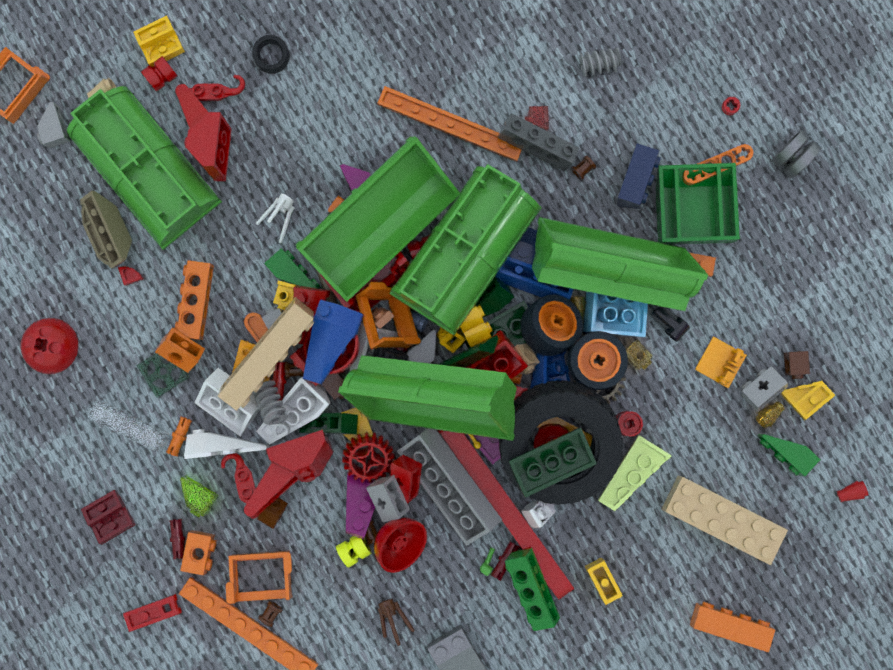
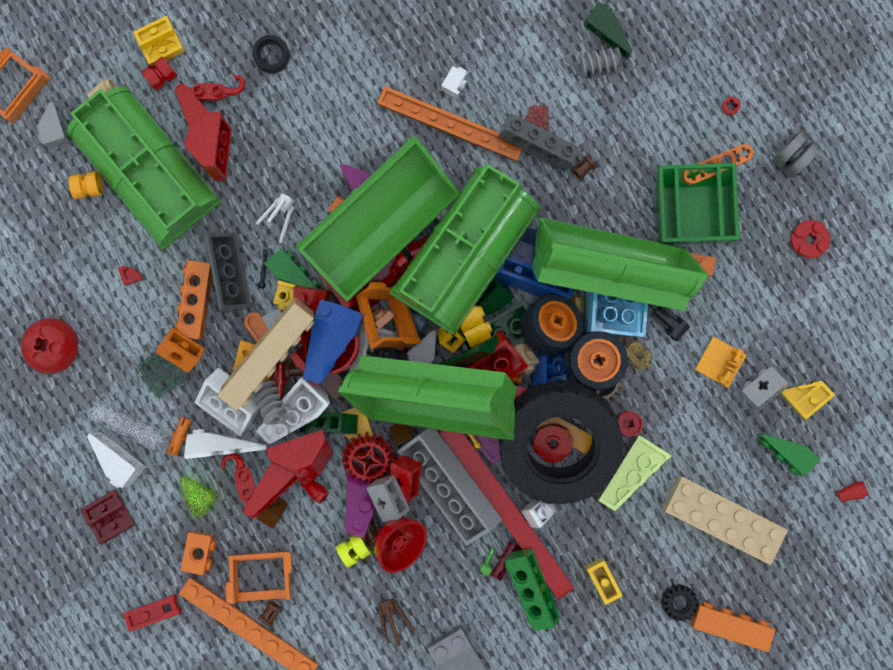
(82, 186): none -> light orange wheel
(105, 229): dark tan wedge -> none
(115, 461): none -> white slope
(177, 538): dark red pin -> none
(227, 272): none -> dark grey slope
(261, 285): none -> black hinge
(315, 490): none -> red cone
(401, 433): none -> reddish brown slope
(454, 82): none -> white brick
(552, 462): dark green slope -> none
(606, 27): none -> dark green slope
(638, 177): dark blue slope -> none
(688, 611): none -> black tyre
(770, 414): clear yellow cone -> none
(796, 364): reddish brown brick -> none
(816, 230): none -> red plate

